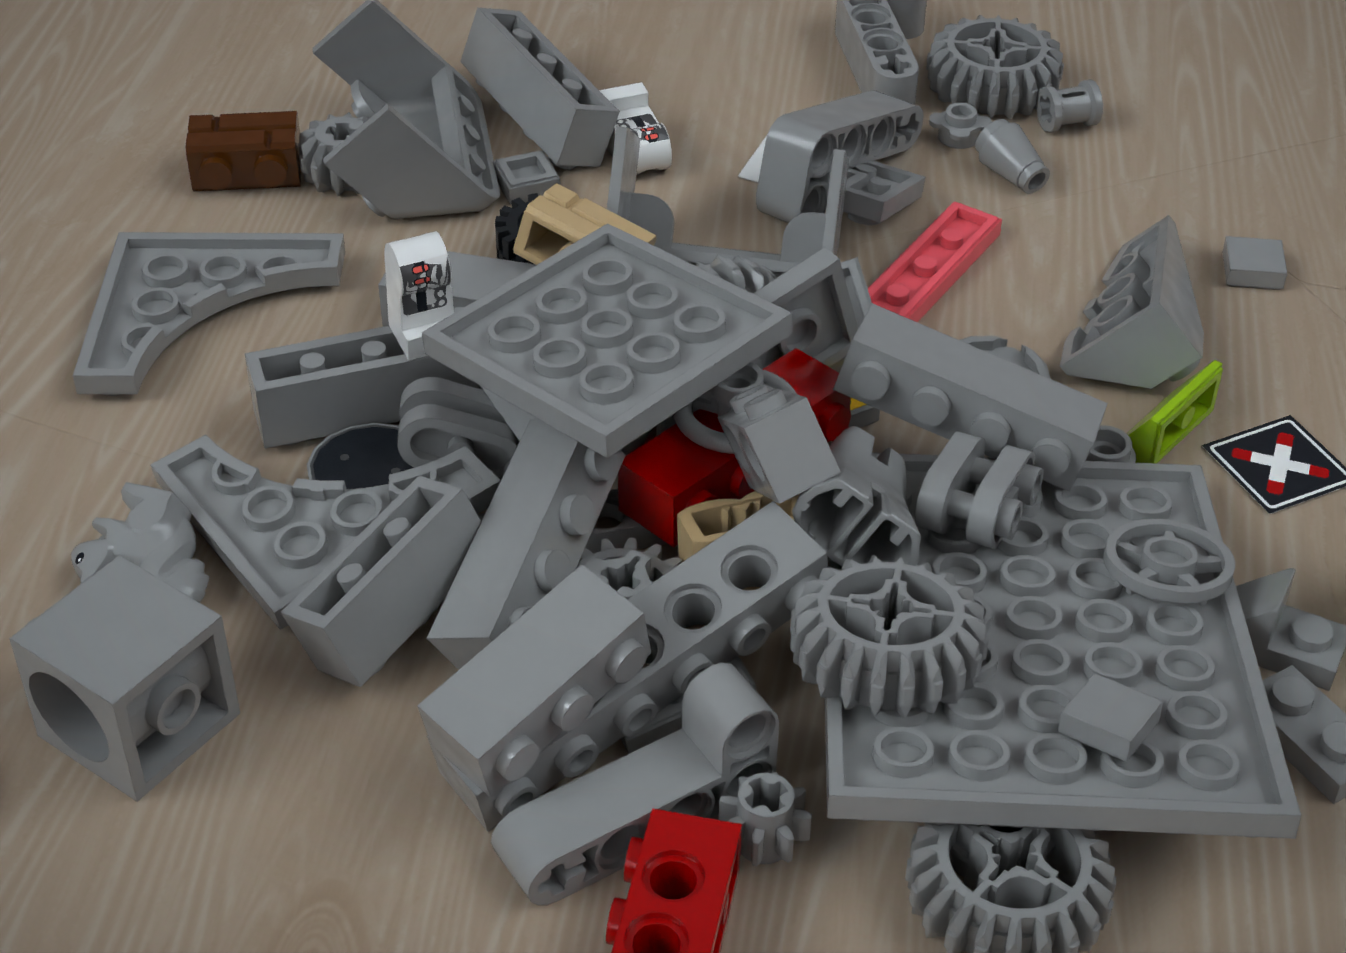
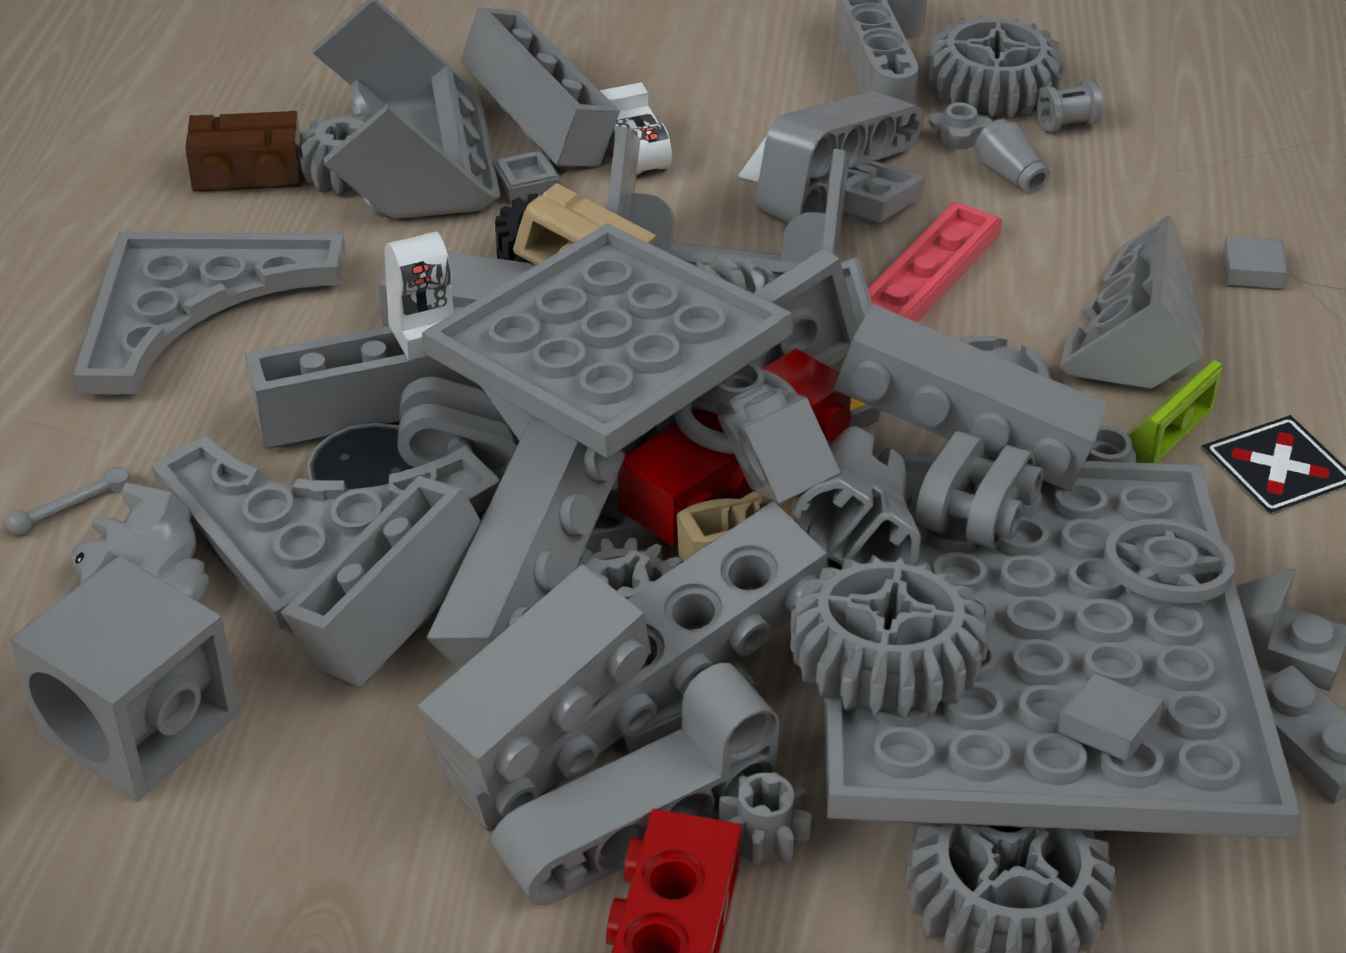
(21, 522): none -> light grey hinge

